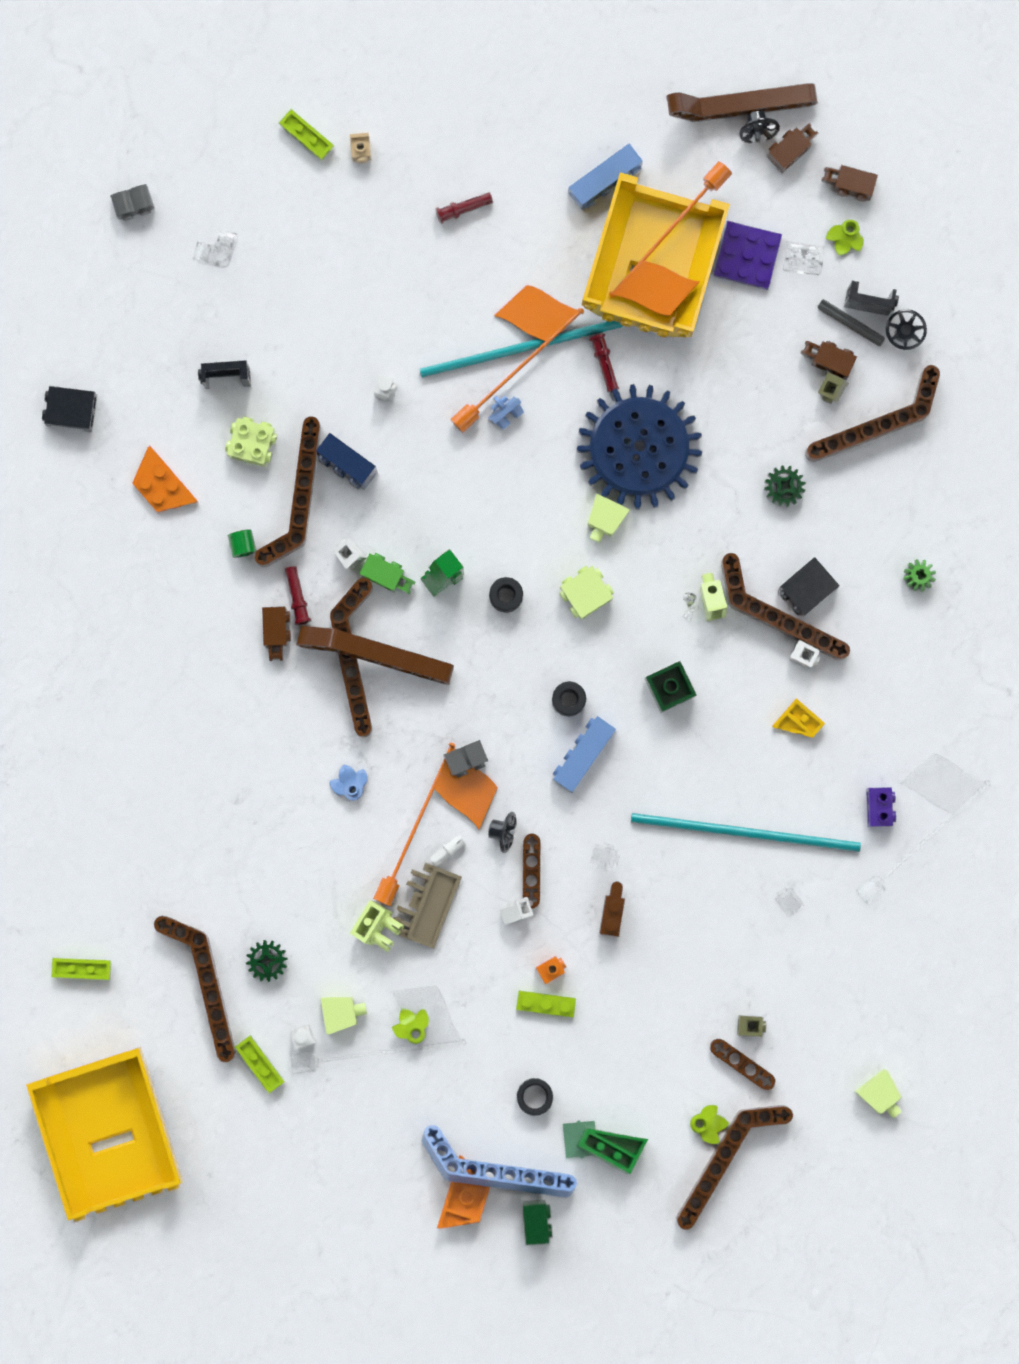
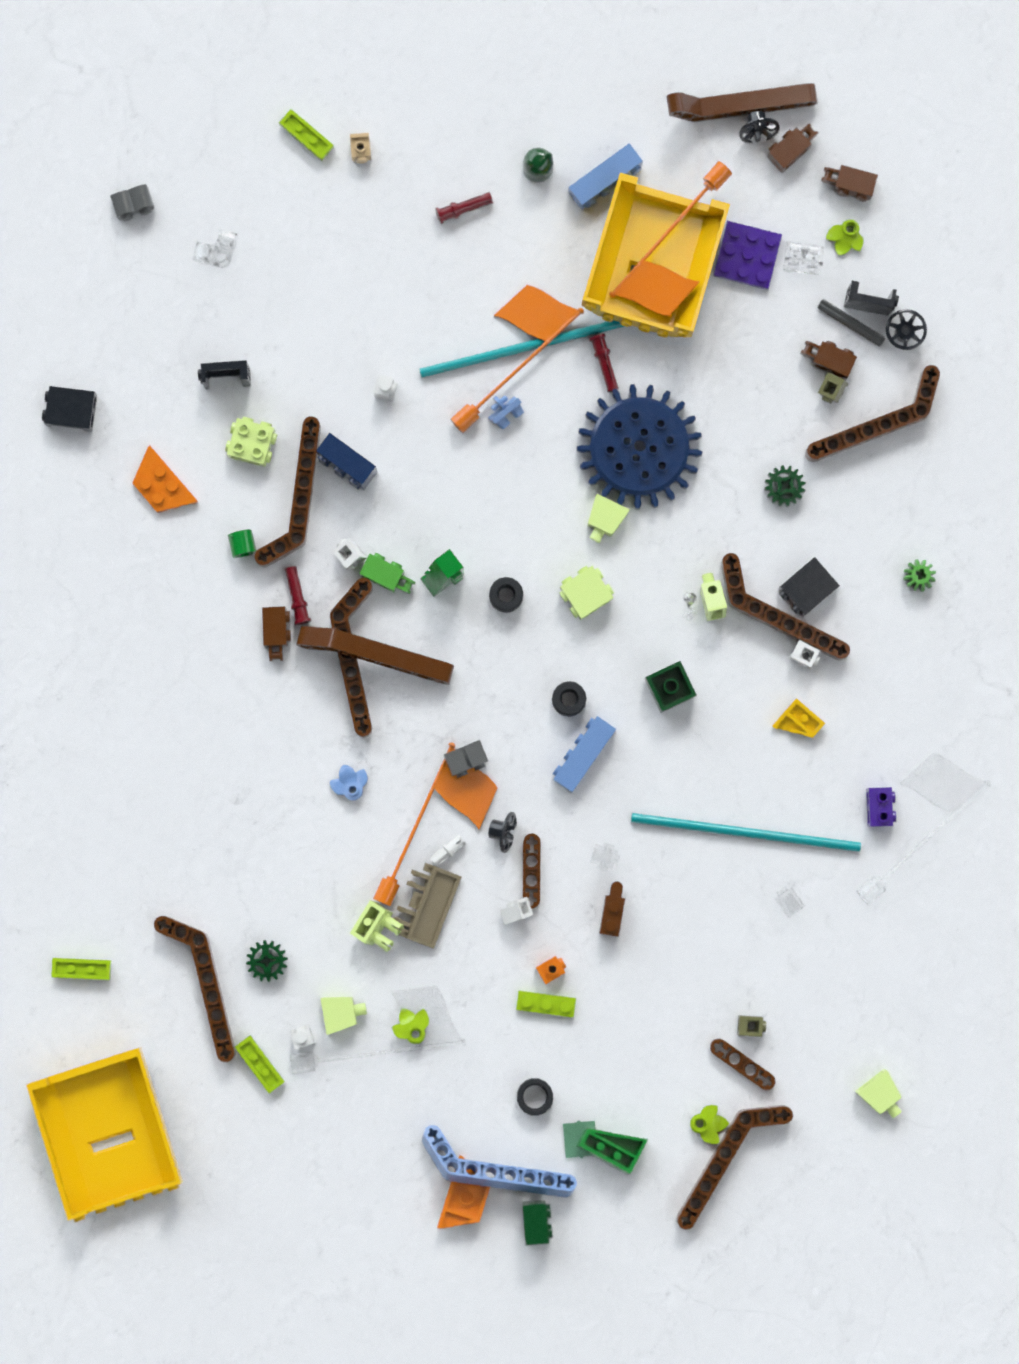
(538, 164): none -> dark green piece

